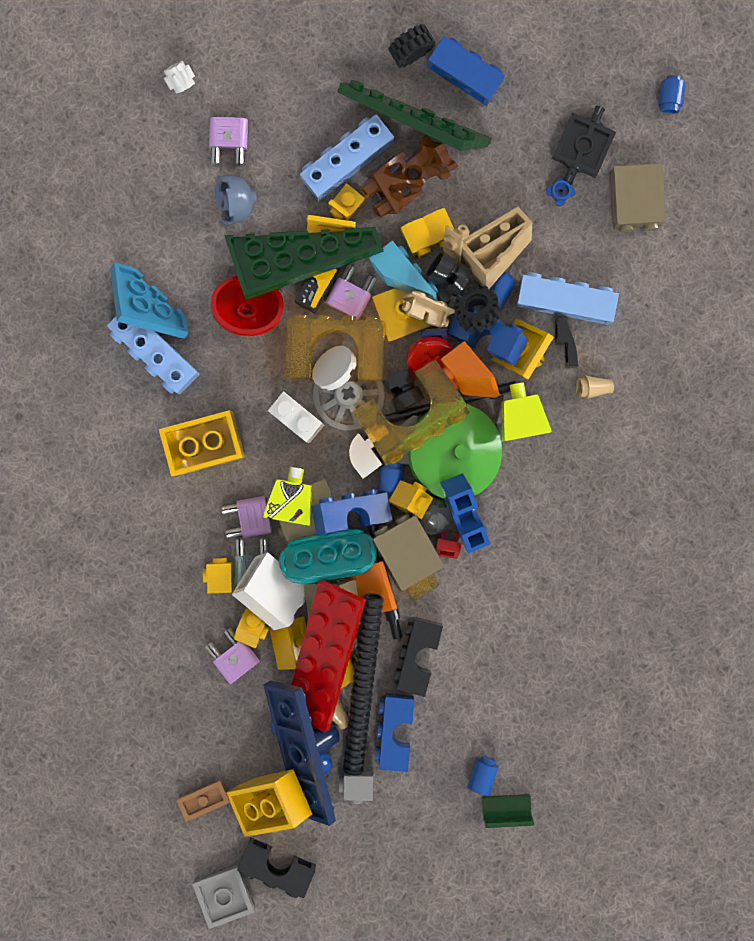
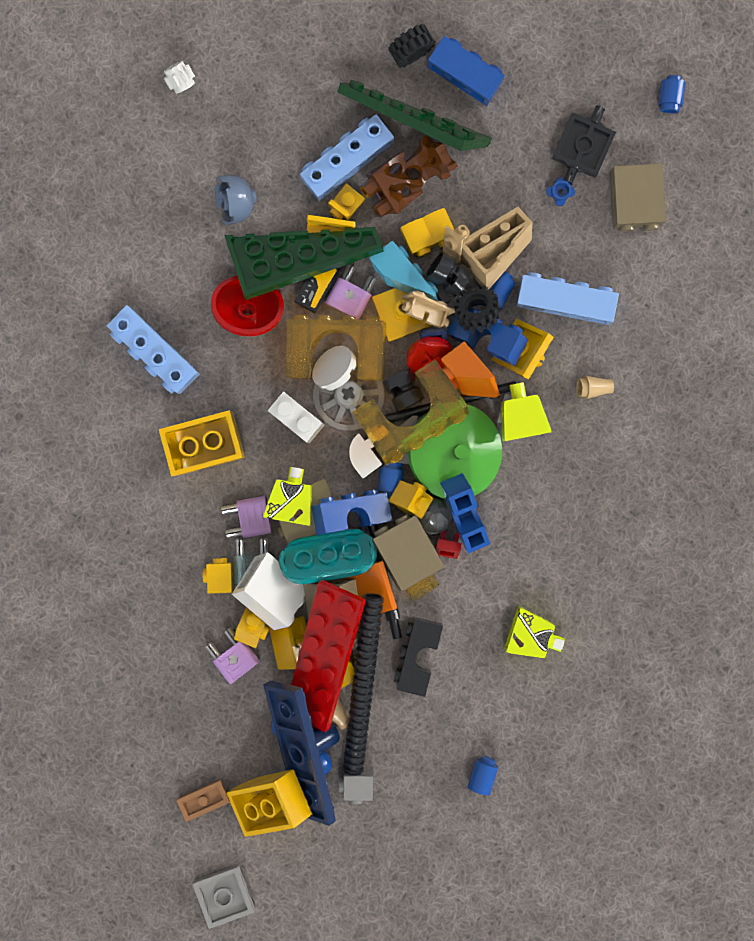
(144, 305): dark azure plate -> none
(228, 134): lavender piece -> none
(293, 879): black arch -> none
(392, 753): blue arch -> none
(507, 811): dark green panel -> none
(532, 635): none -> neon yellow torso
(564, 336): black slope -> none

